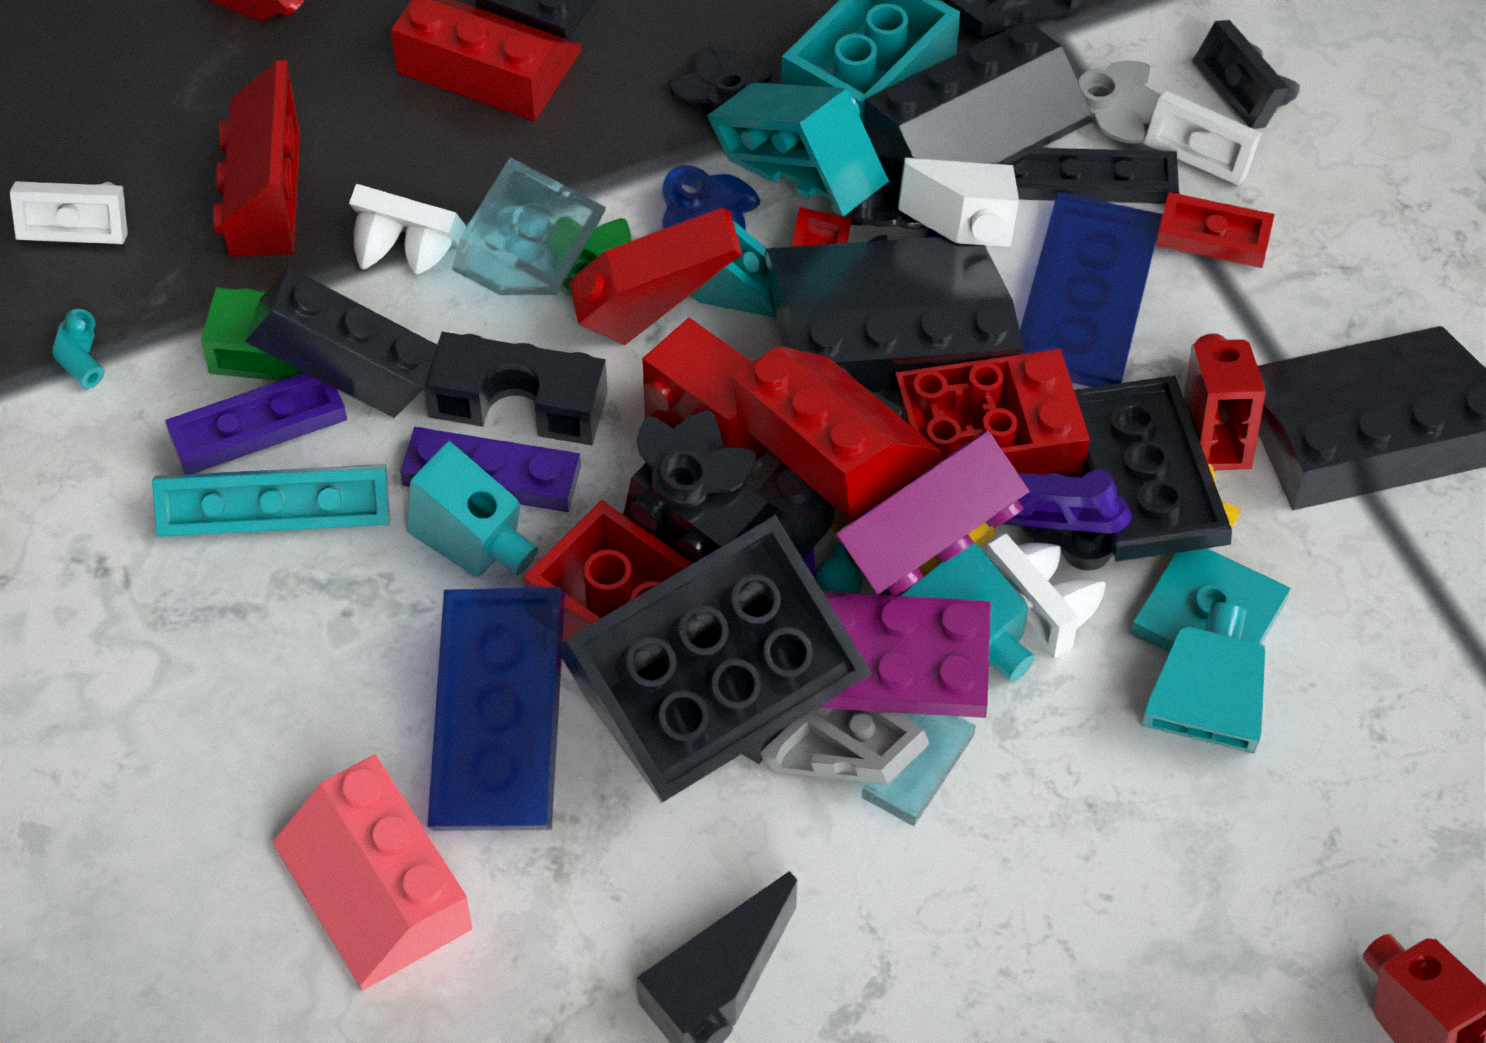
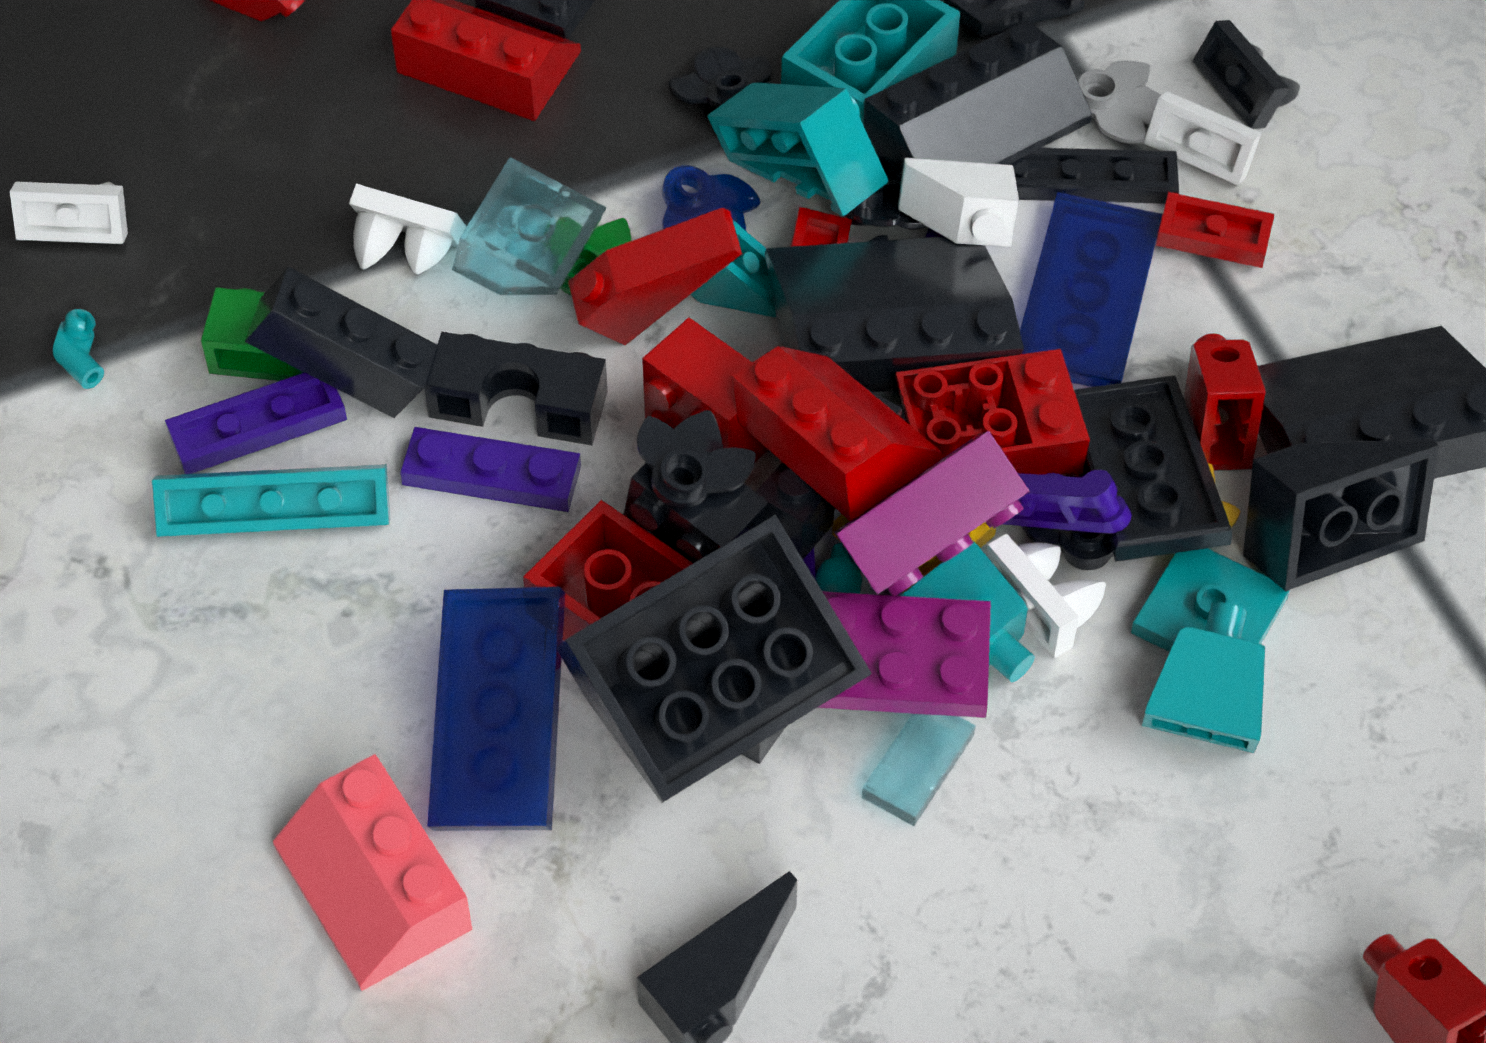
(259, 167): red slope -> none
(466, 515): teal torso -> none
(846, 745): light grey wing -> none
(1336, 506): none -> black slope

